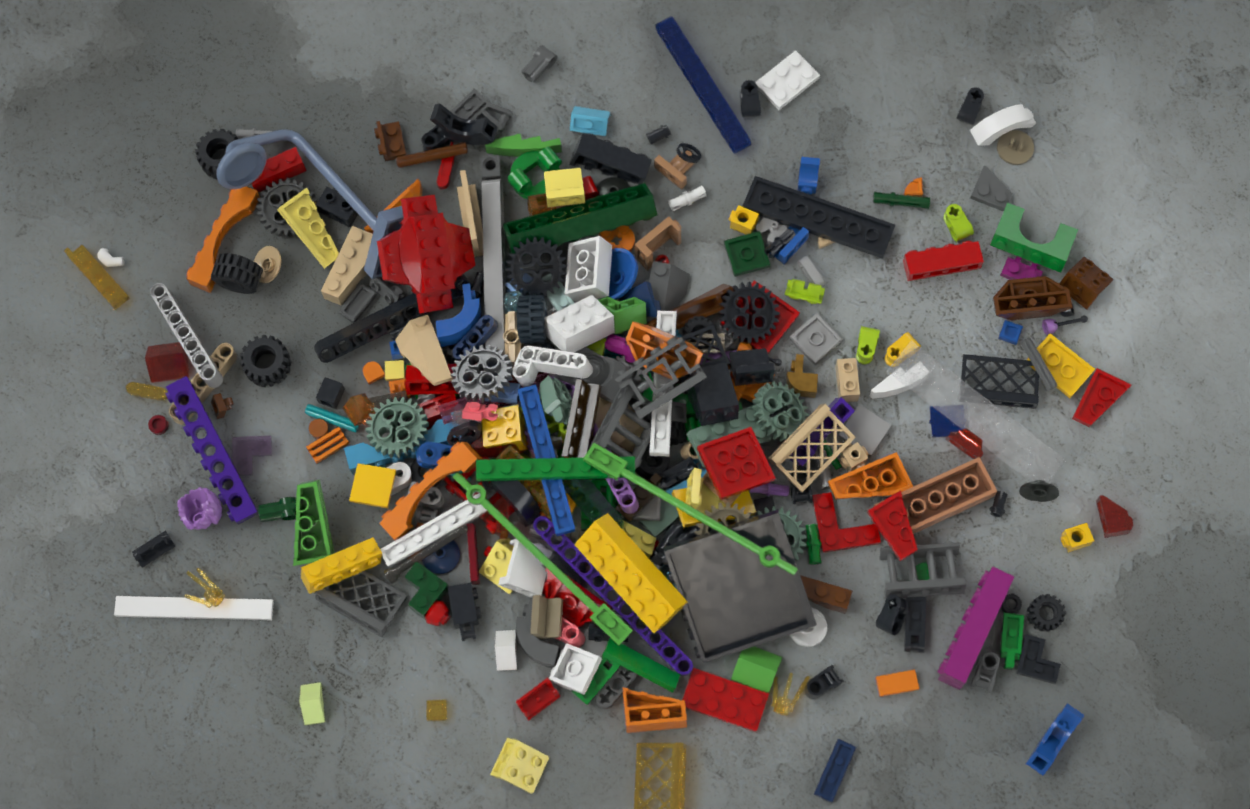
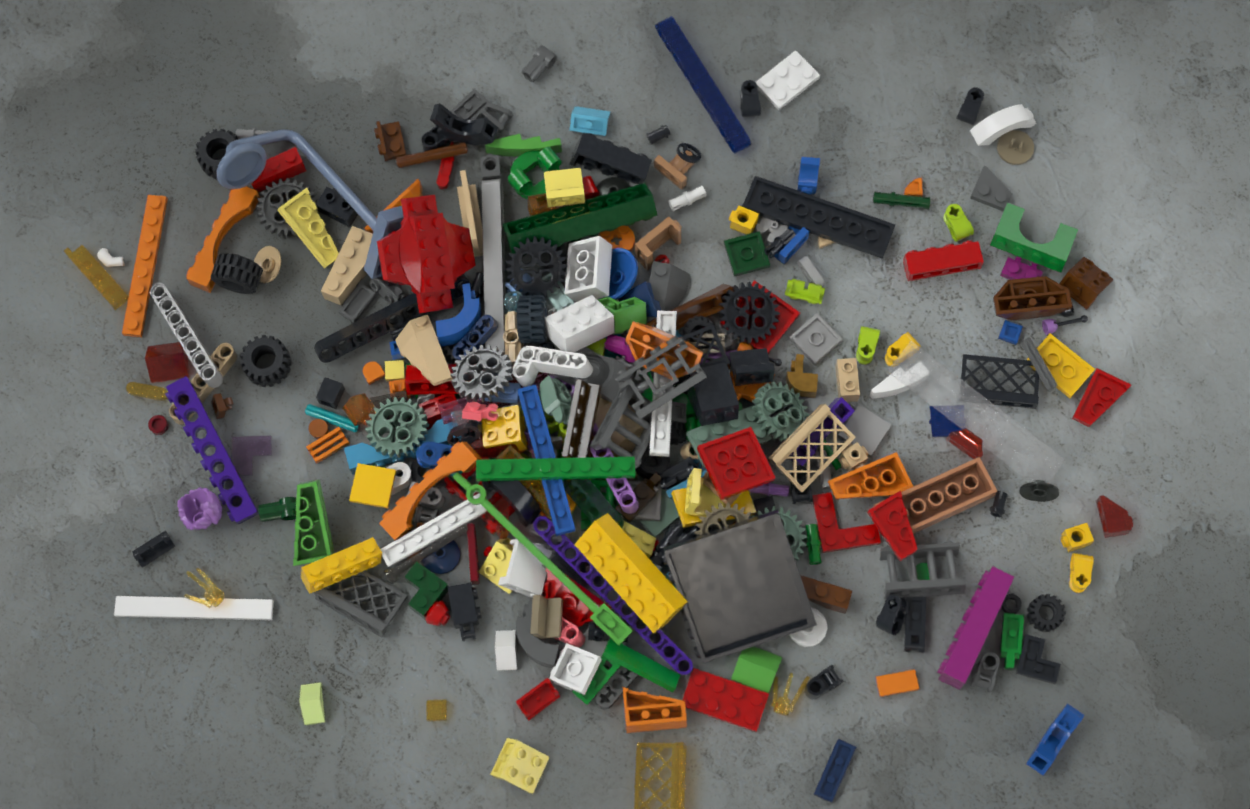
(144, 266): none -> orange plate
(615, 467): bright green bar -> none
(1080, 568): none -> yellow piece

